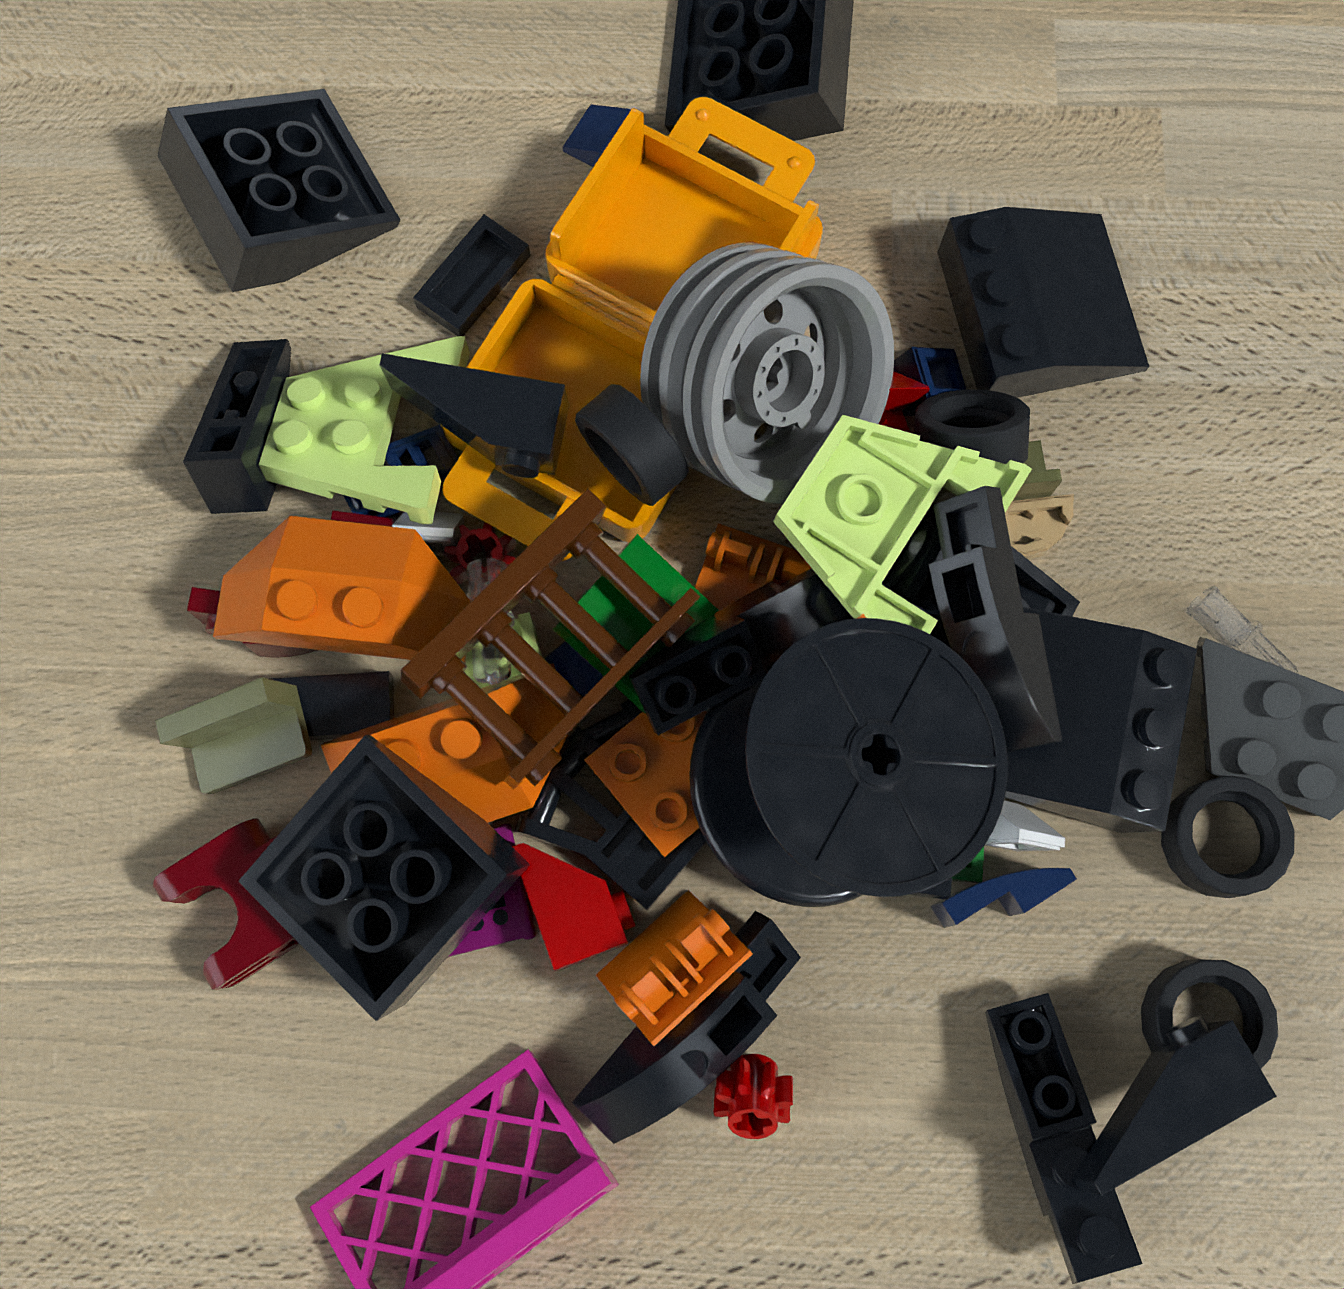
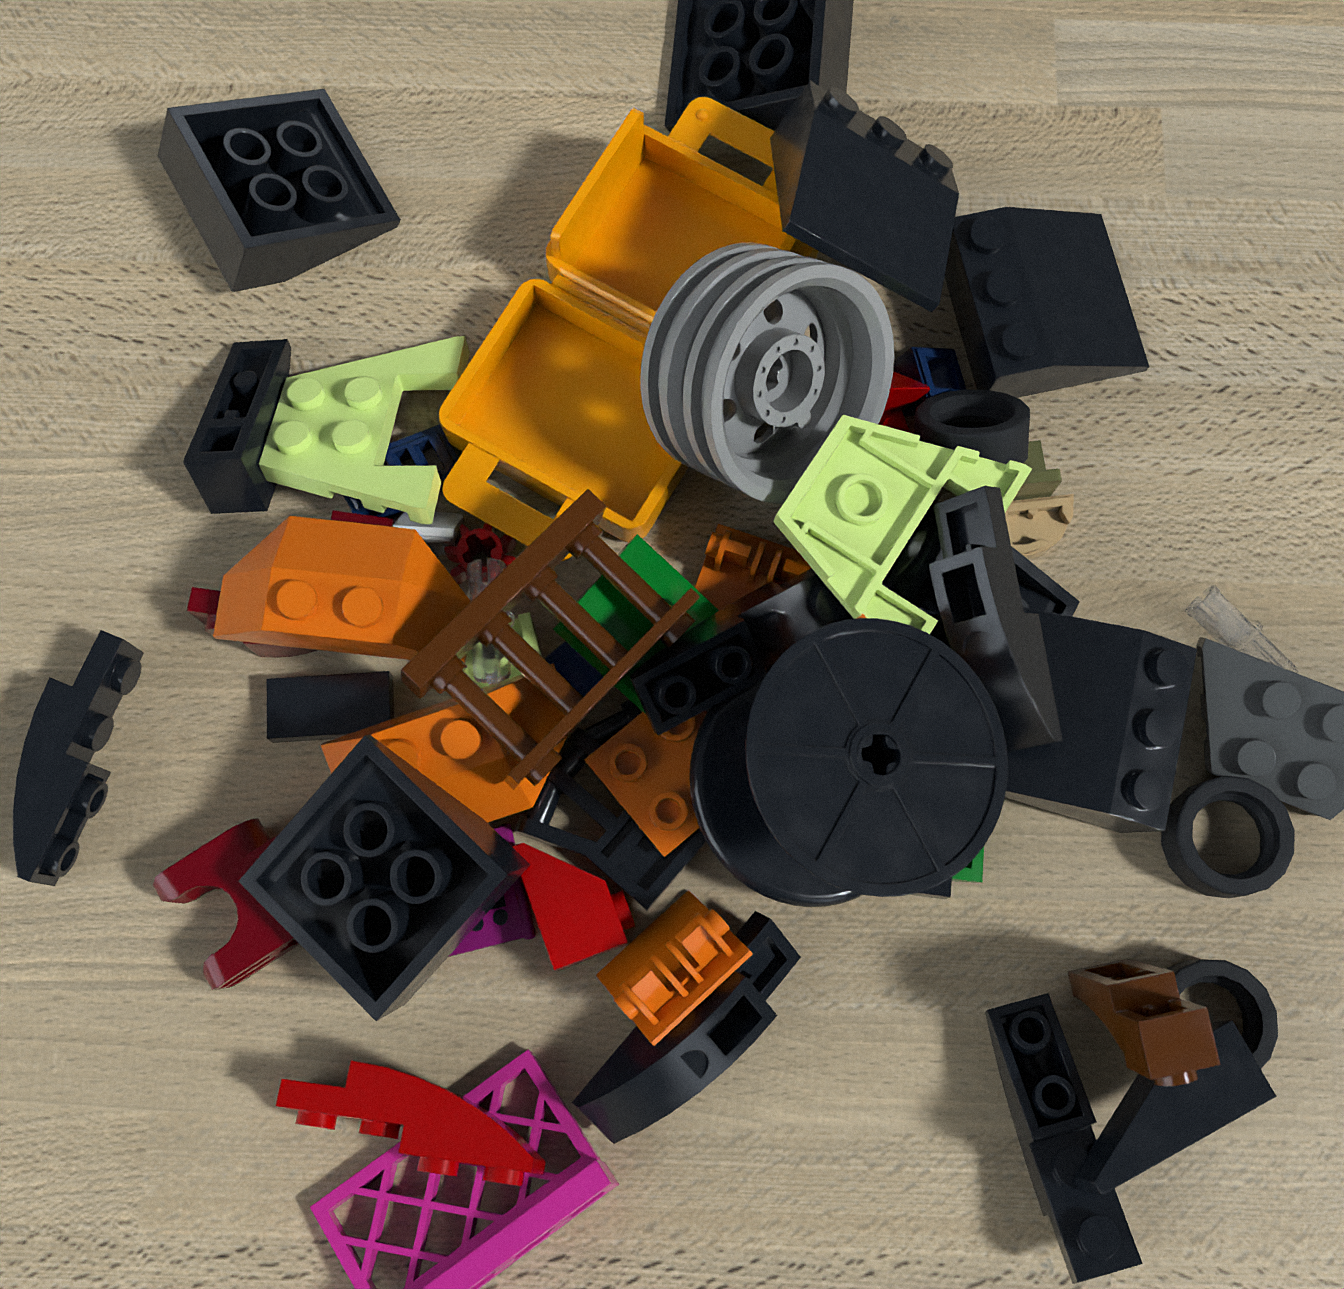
(55, 778): none -> black slope
(240, 733): olive panel -> none
(435, 1121): none -> red slope
(472, 276): black tile -> none
(499, 415): black slope -> none
(594, 132): dark blue slope -> none
(632, 444): black tyre -> none
(753, 1096): red gear -> none
(865, 193): none -> black slope
(1015, 891): dark blue slope -> none
(1023, 831): white slope -> none
(1149, 1021): none -> reddish brown slope

